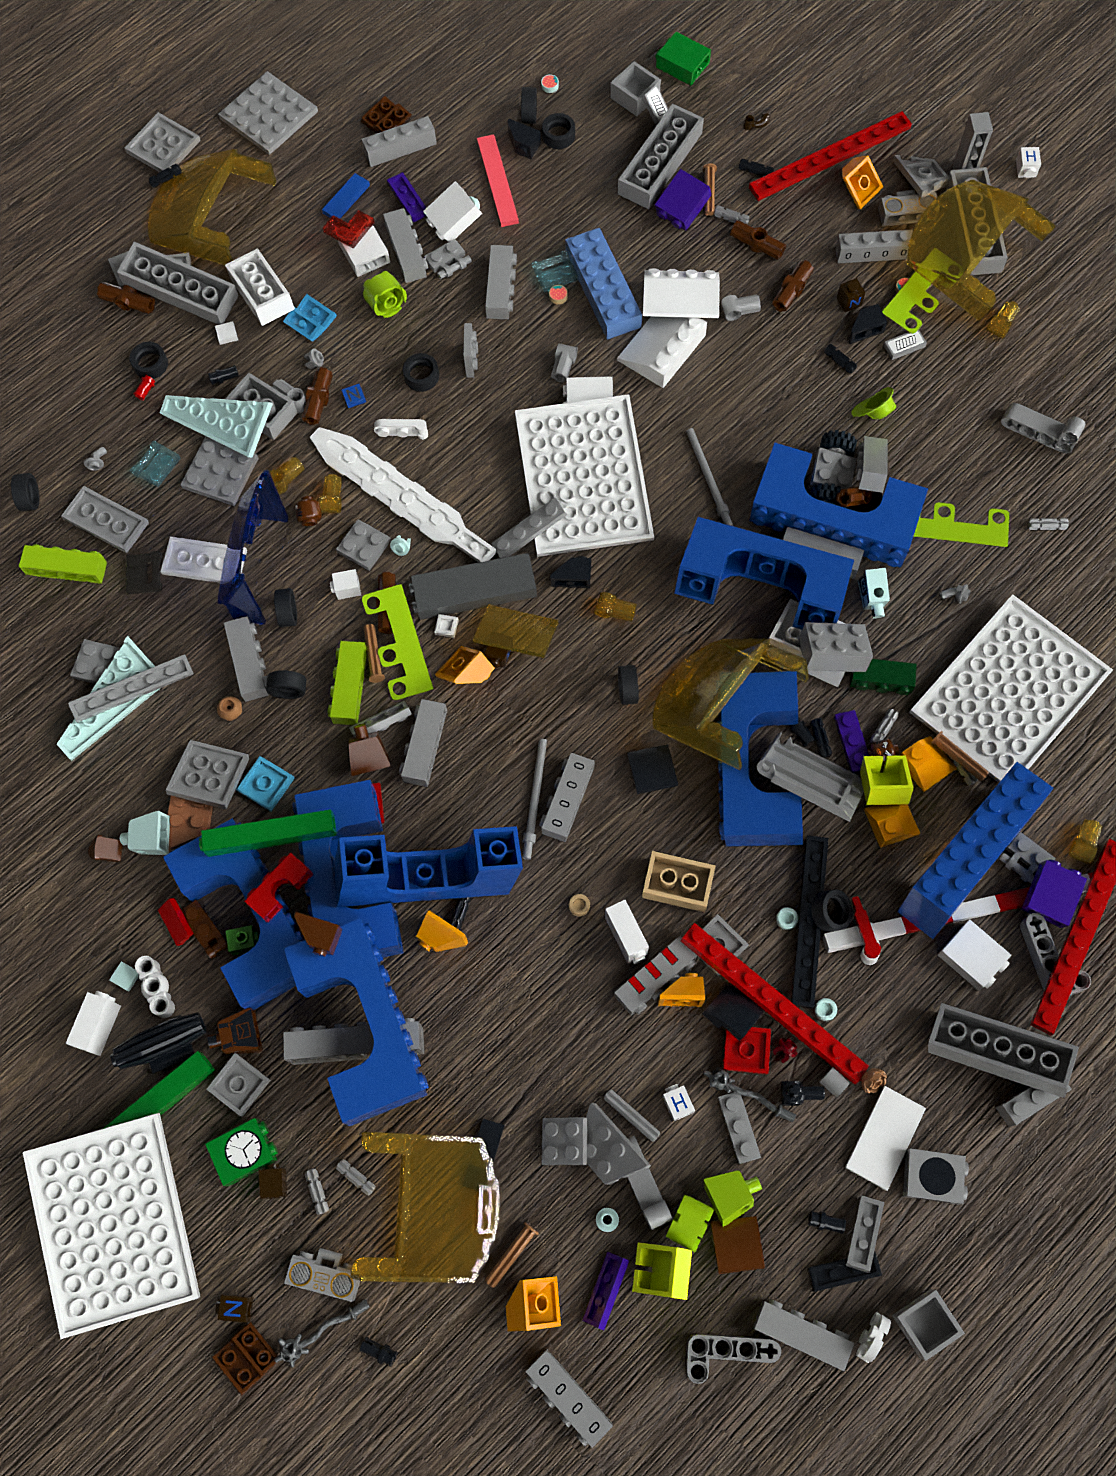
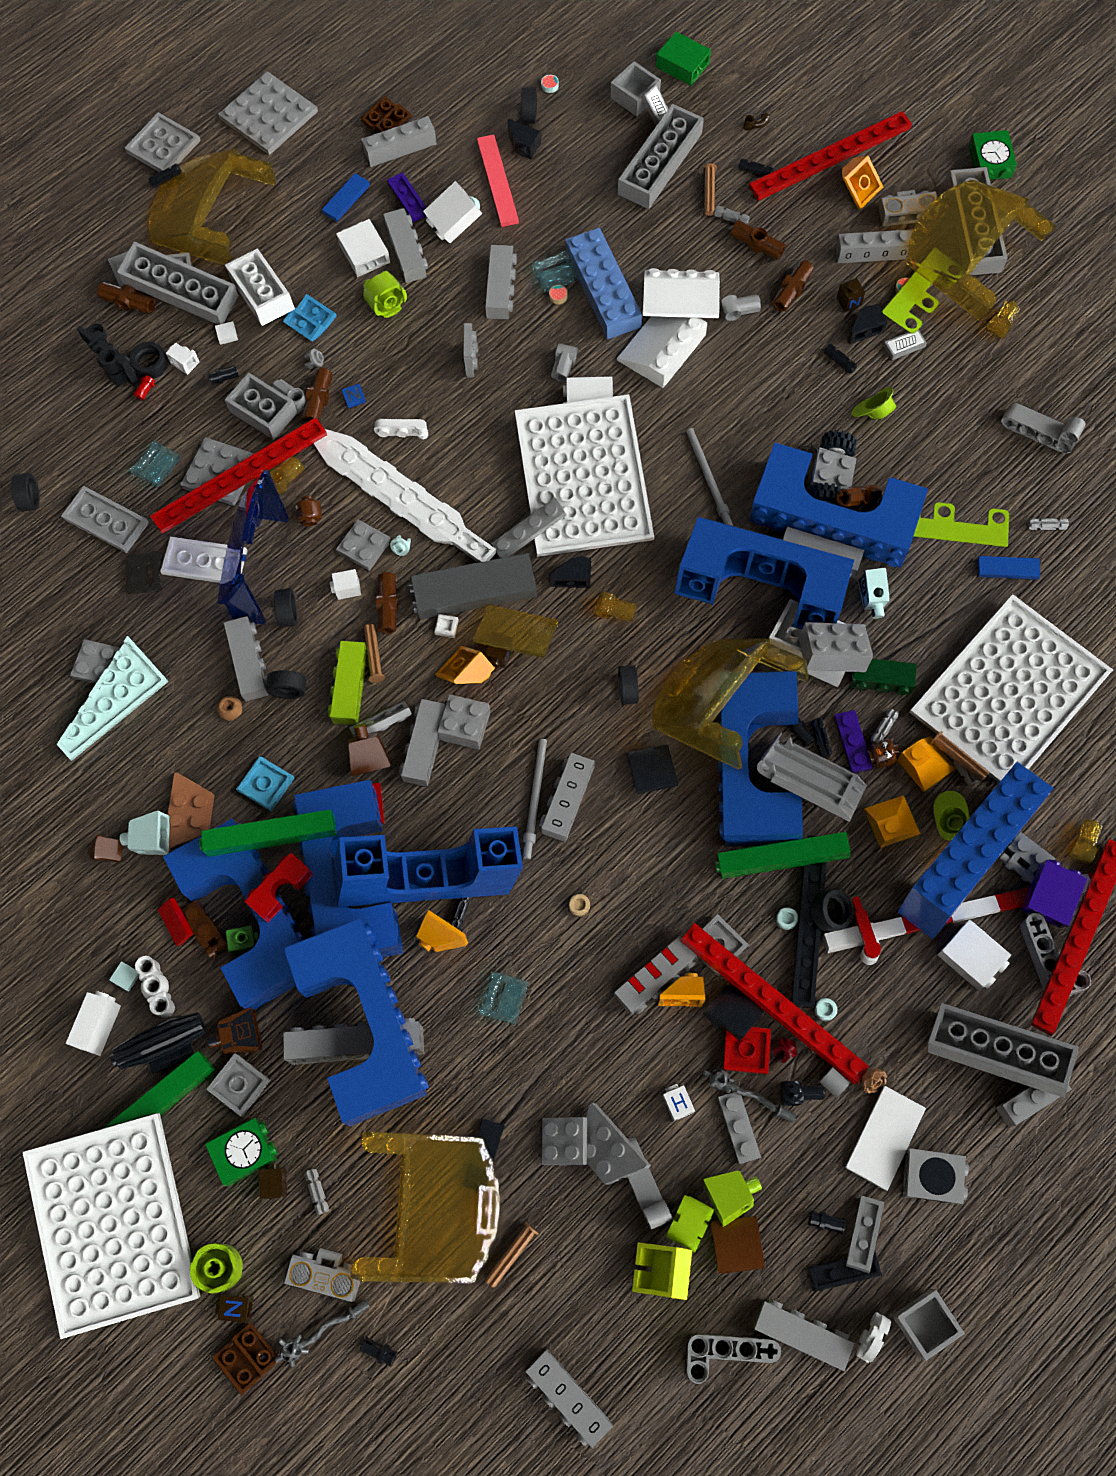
(63, 563): lime brick -> none
(93, 462): light grey plate -> none
(115, 364): none -> black plate
(130, 688): light grey plate -> none
(182, 358): none -> white brick
(206, 1259): none -> lime brick
(207, 774): light grey plate -> none
(223, 420): light aqua wing -> none
(238, 475): none -> red plate
(319, 934): reddish brown slope -> none
(330, 500): clear yellow piece -> none
(350, 232): clear red plate -> none
(355, 1177): light grey axle -> none
(407, 644): lime piece -> none
(418, 360): black tyre -> none
(446, 255): light grey plate -> none
(464, 721): none -> light grey piece
(511, 998): none -> clear light blue plate
(534, 1305): light orange slope -> none
(555, 120): black tyre -> none
(599, 1219): light aqua plate -> none
(605, 1291): dark purple plate -> none
(626, 932): white brick -> none
(631, 1115): light grey axle -> none
(678, 881): tan brick -> none
(683, 200): dark purple brick -> none
(783, 855): none -> green brick
(872, 464): light grey brick -> none
(891, 786): neon yellow piece -> none
(923, 174): light grey wing -> none
(950, 813): none -> lime piece
(961, 593): light grey plate -> none
(973, 142): light grey brick -> none
(994, 152): none -> green brick
(1008, 567): none -> blue tile
(1028, 162): white brick -> none

